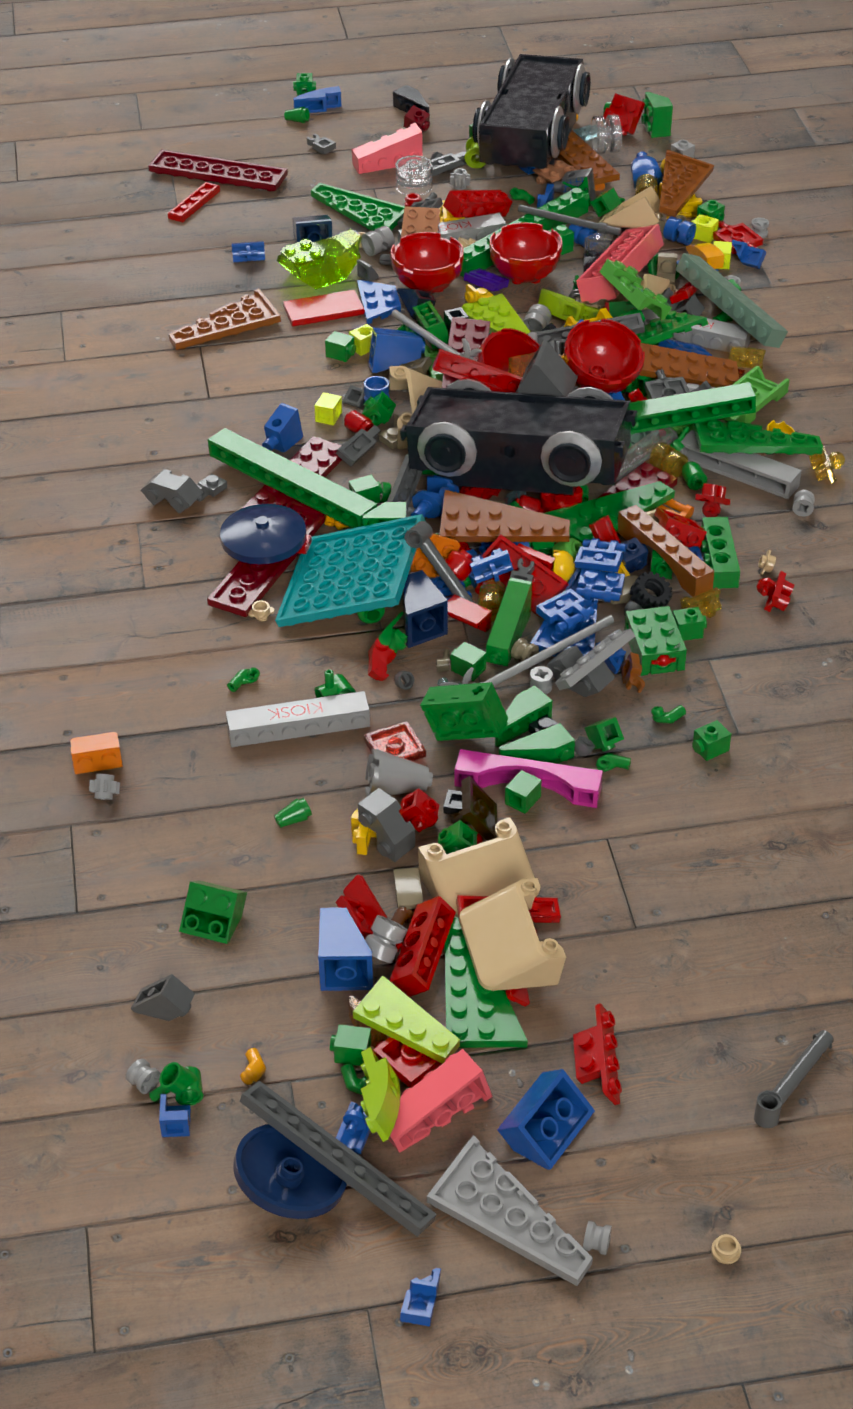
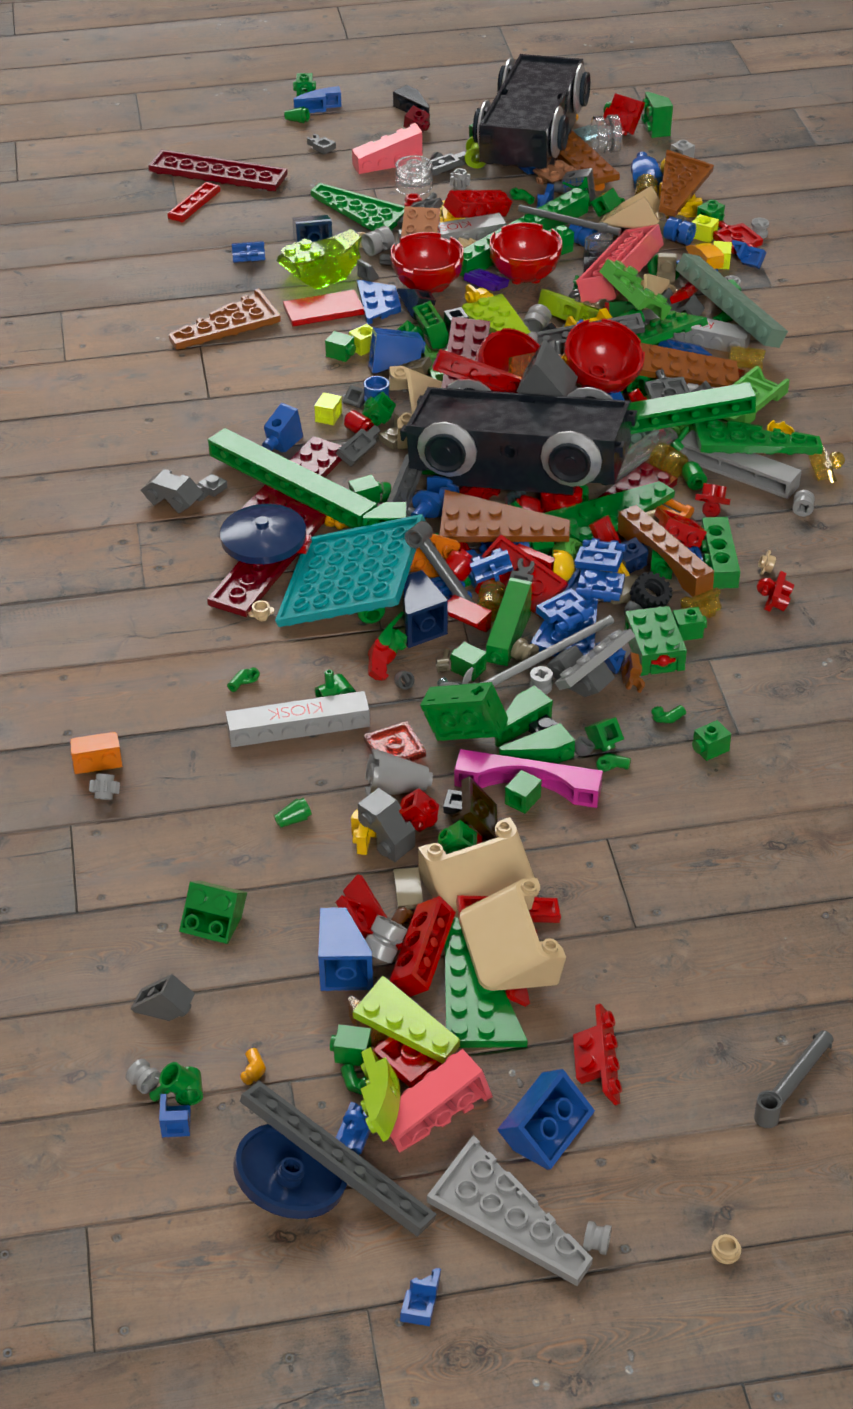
(433, 339): light grey piece -> none

